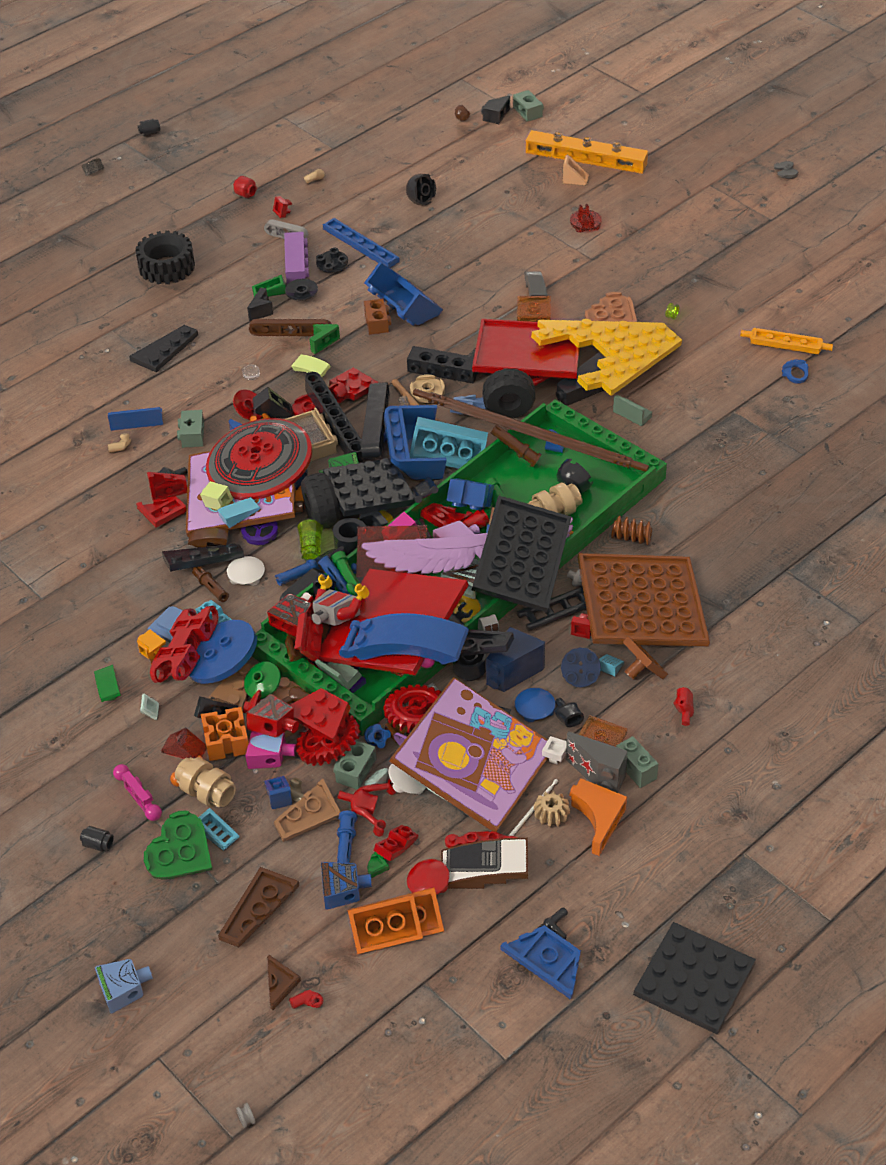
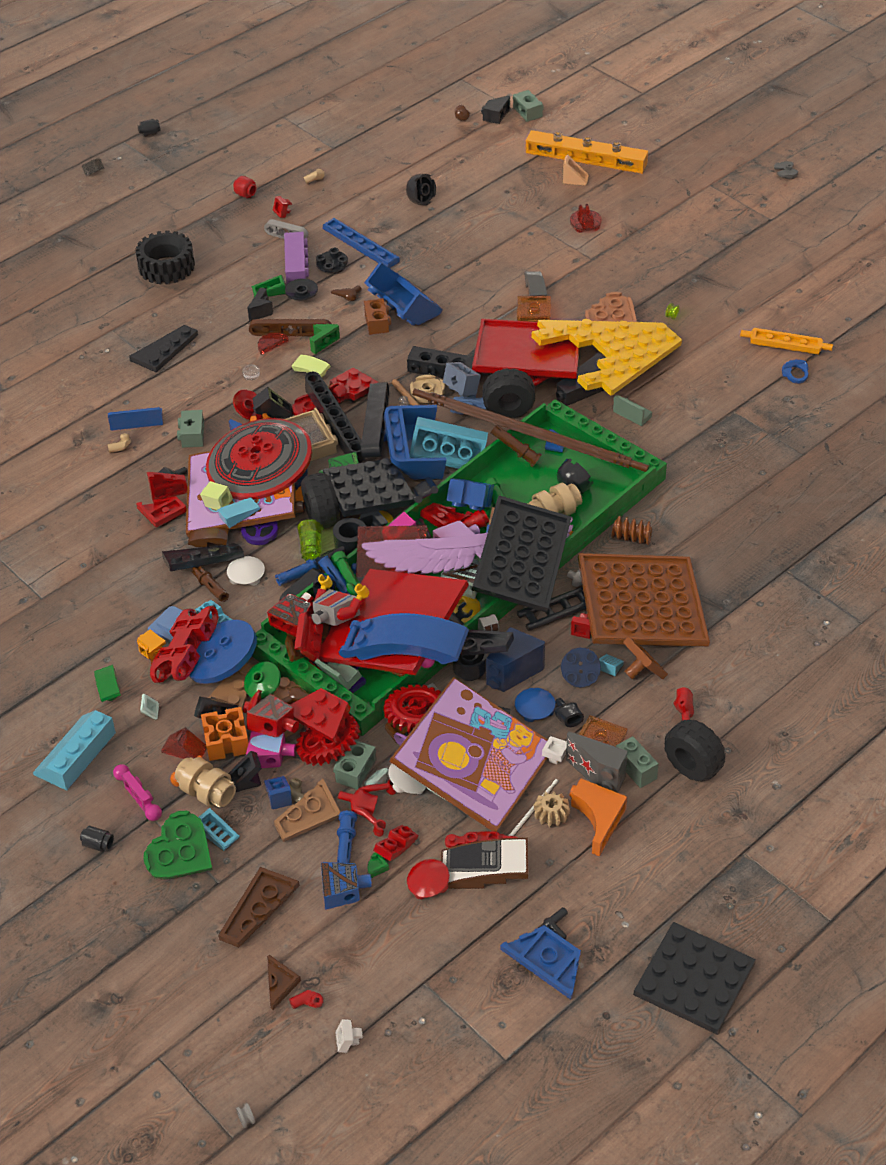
(76, 750): none -> medium azure slope
(121, 983): medium blue torso -> none
(245, 773): none -> black slope
(271, 341): none -> clear red tile
(347, 293): none -> reddish brown animal
(347, 1036): none -> white tile
(381, 735): blue brick -> none
(395, 920): orange slope -> none
(461, 379): none -> sand blue brick
(694, 750): none -> black tyre

